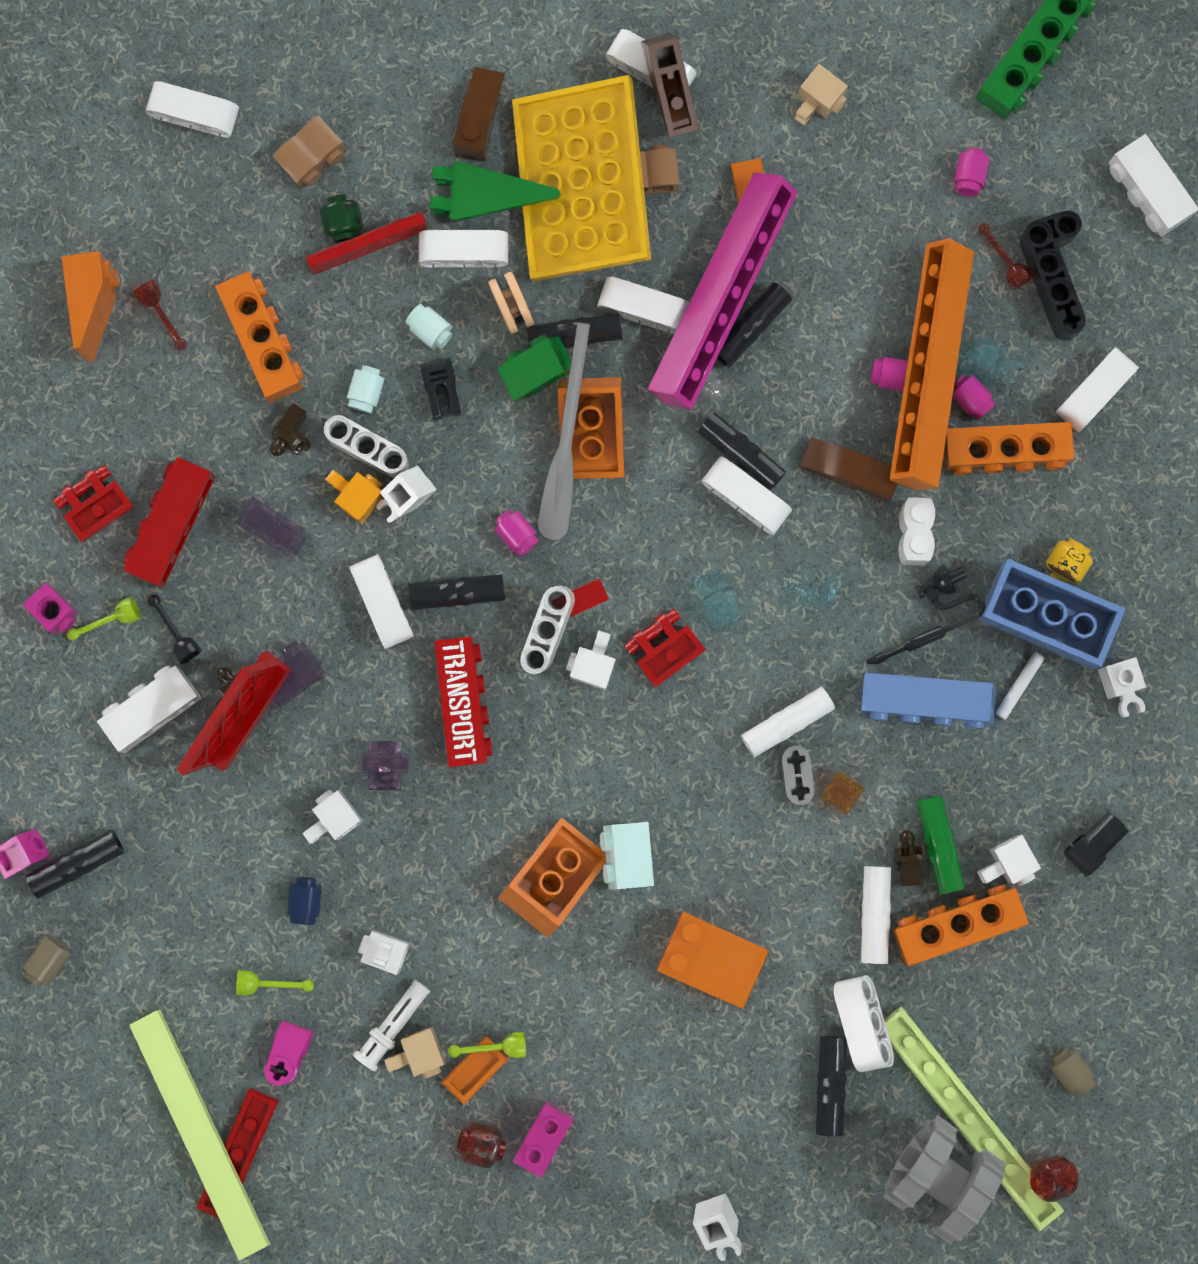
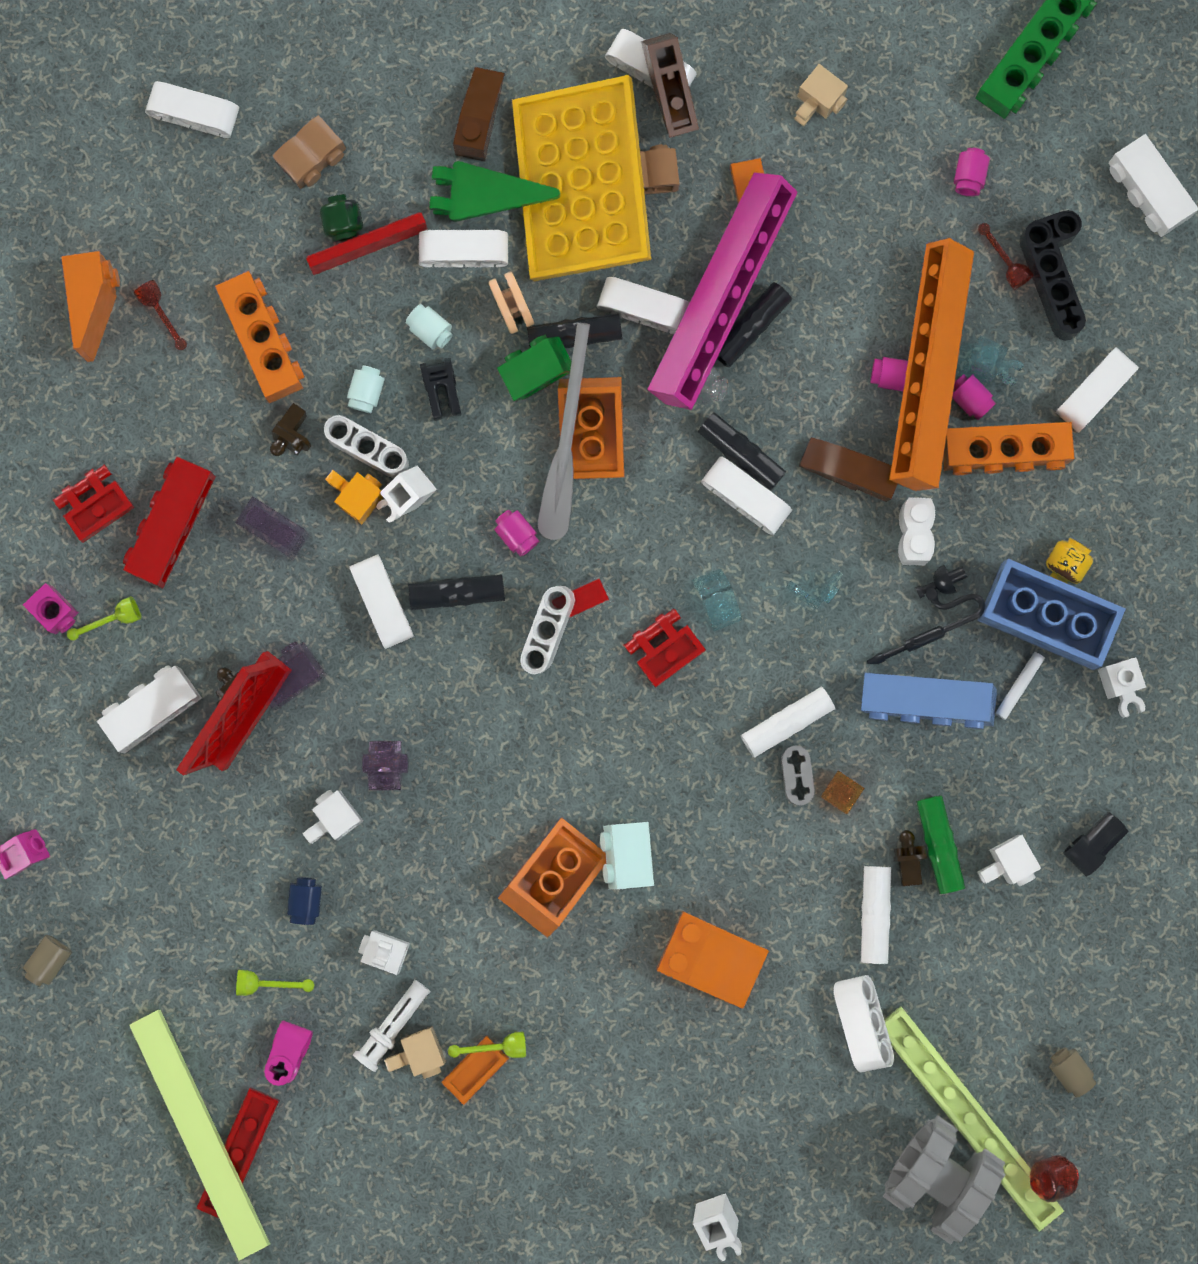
(74, 864): black axle -> none
(184, 647): black hinge -> none
(461, 702): red brick -> none
(480, 1145): clear red head -> none
(543, 1139): dark pink brick -> none
(592, 666): white brick -> none
(831, 1086): black axle -> none
(1008, 917): orange brick -> none

